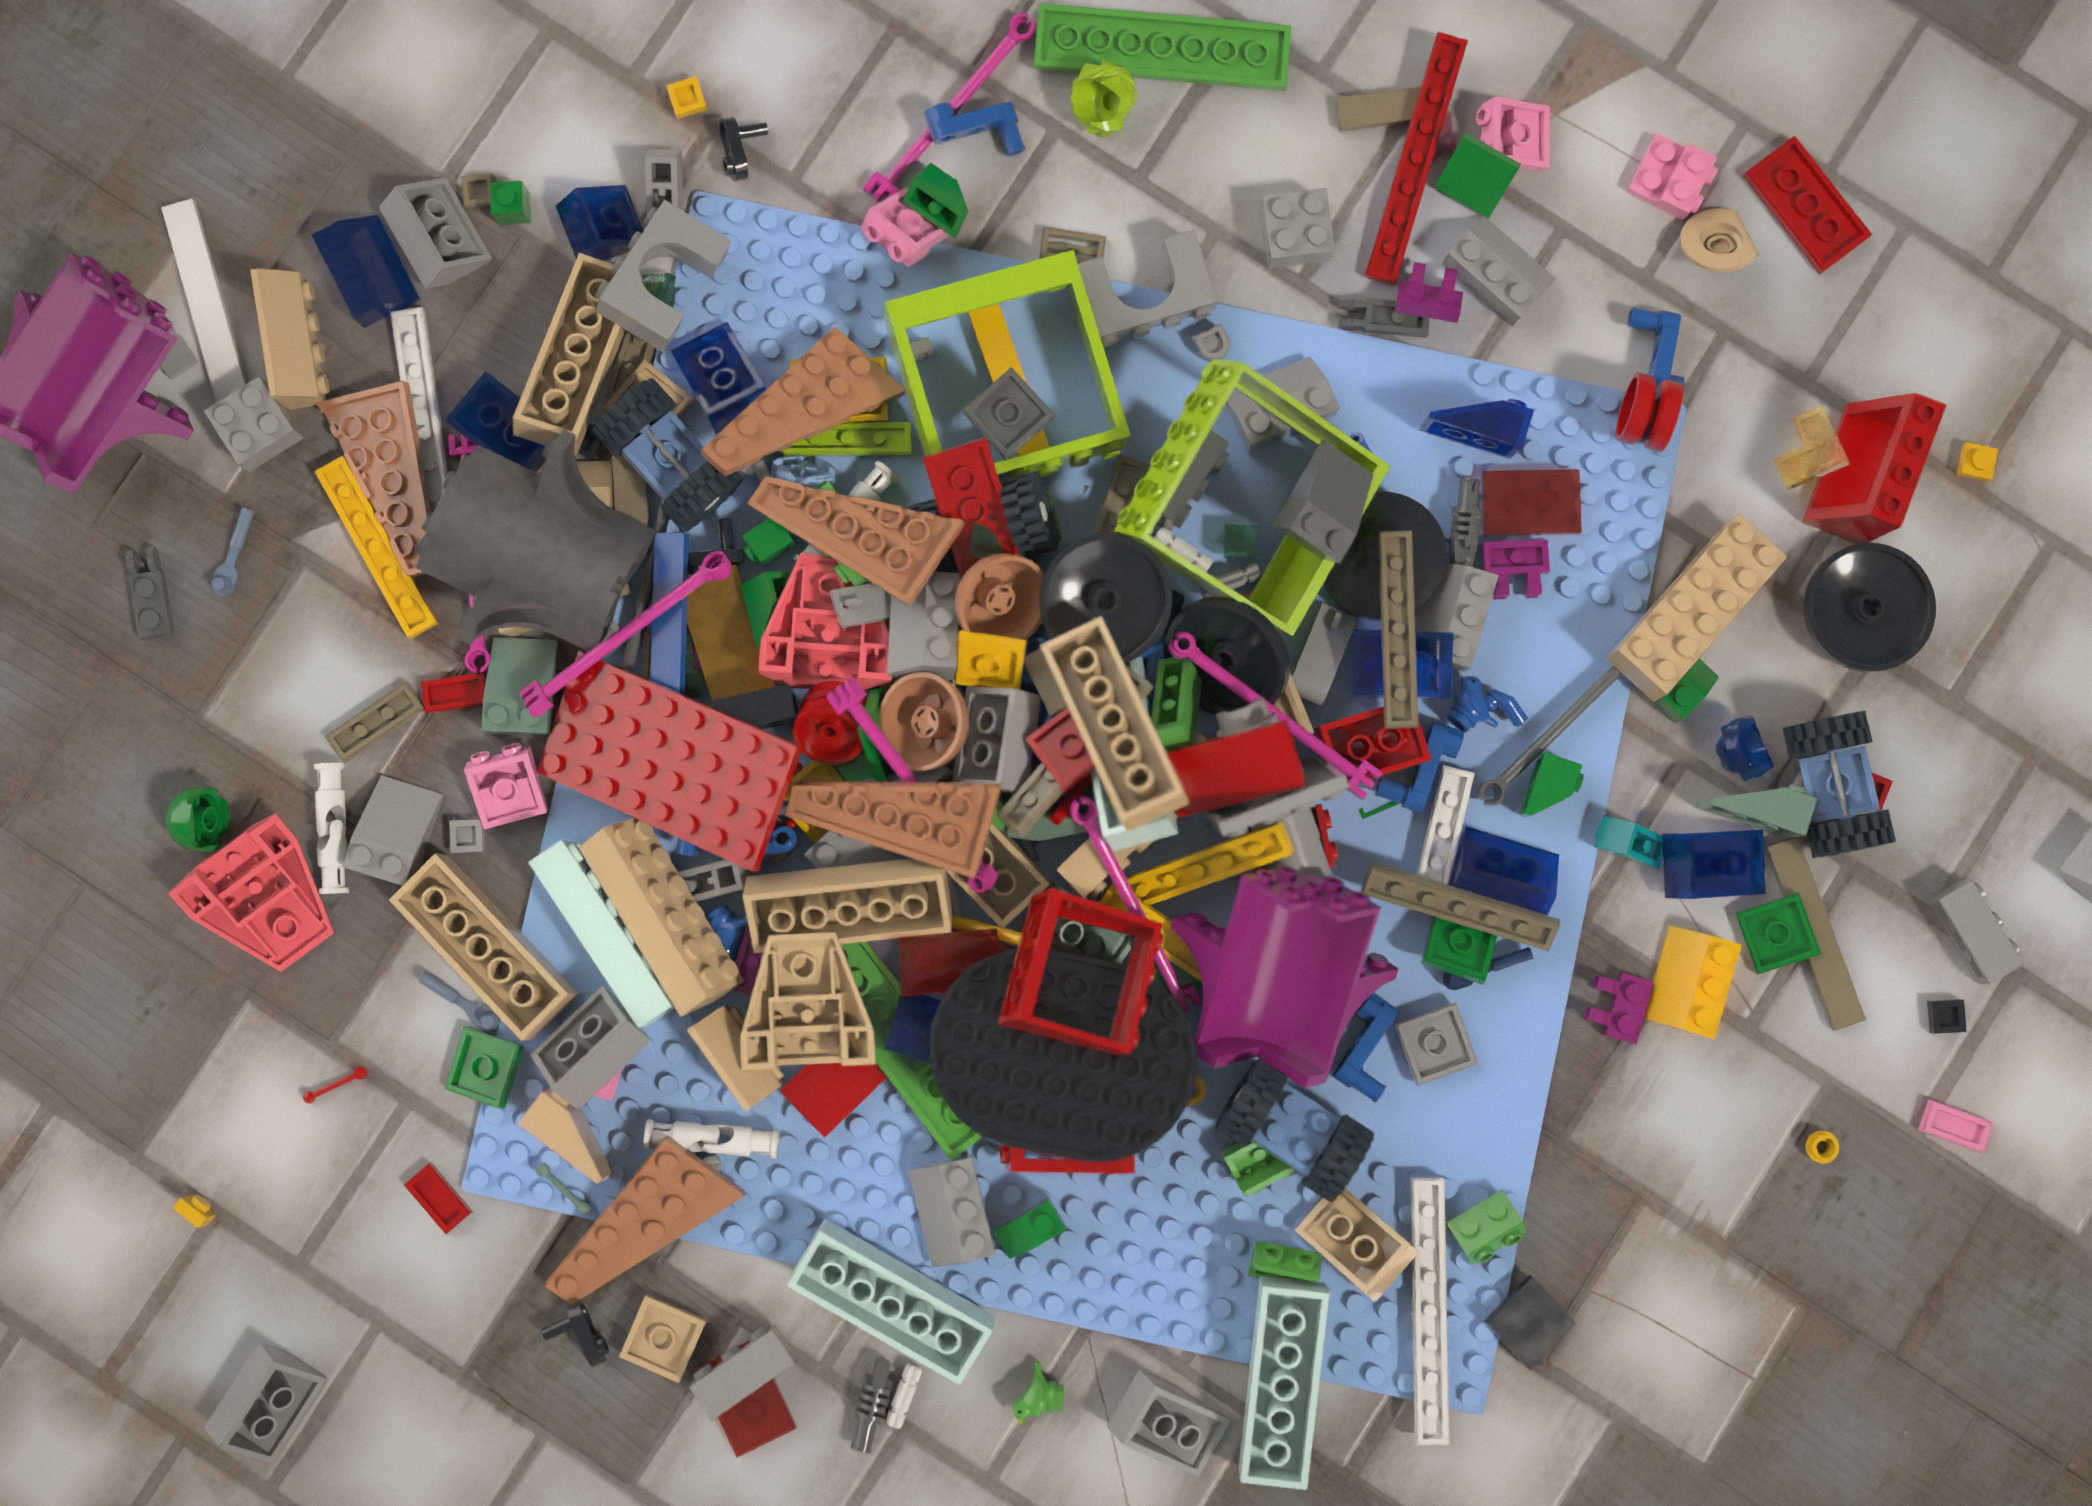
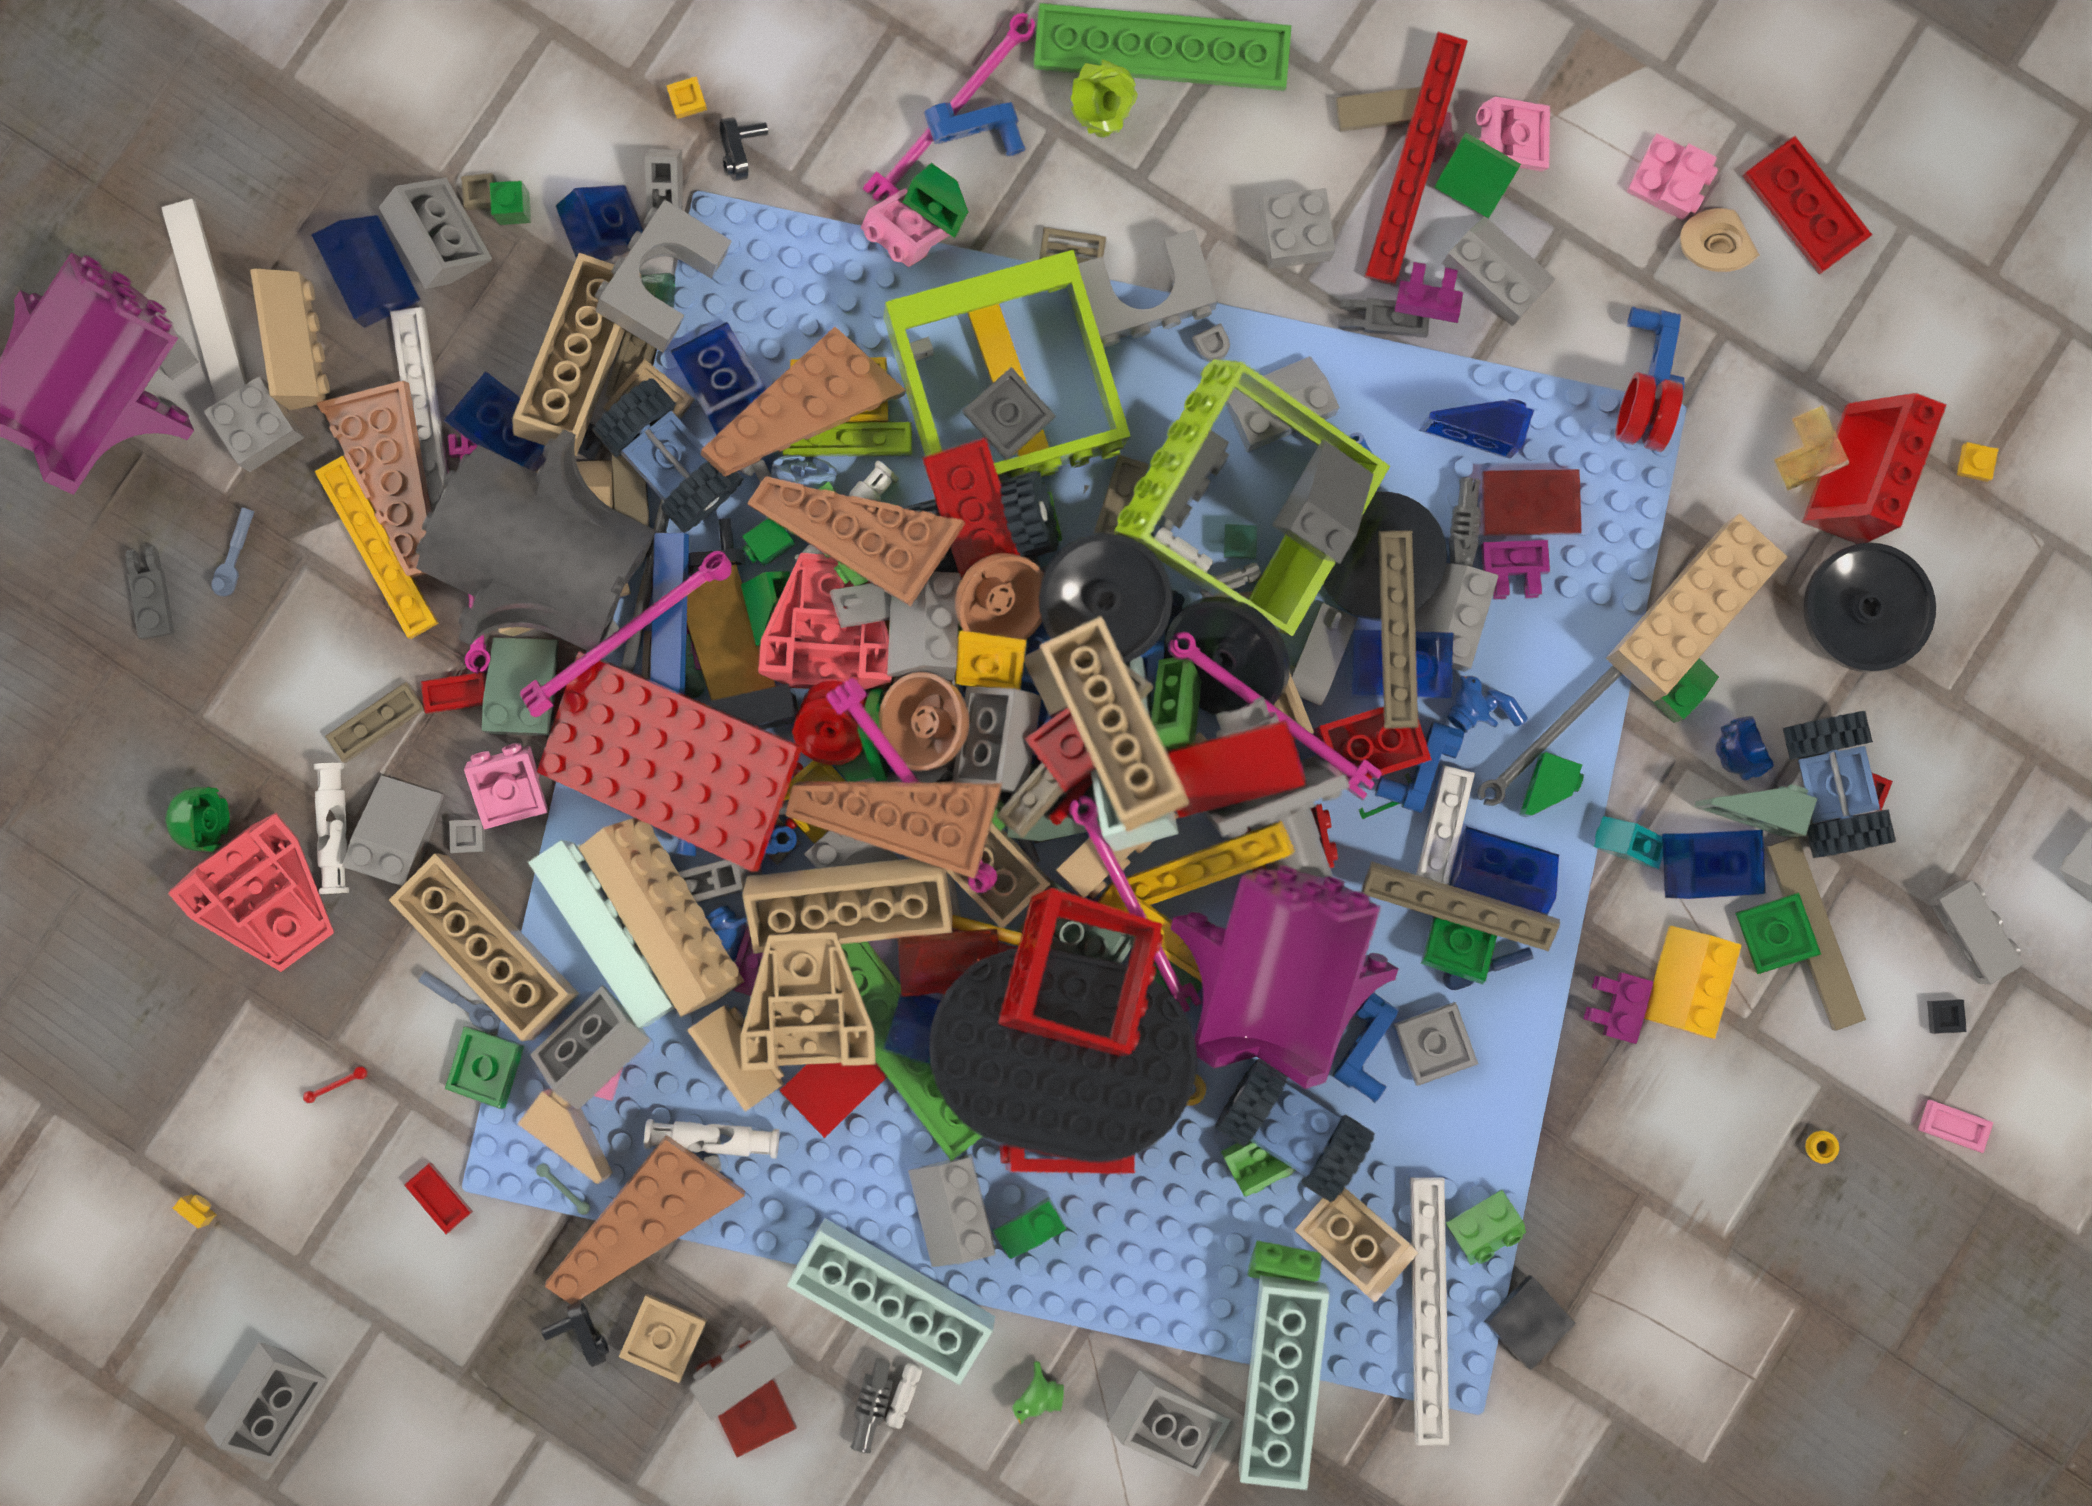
(983, 542): tile -> none

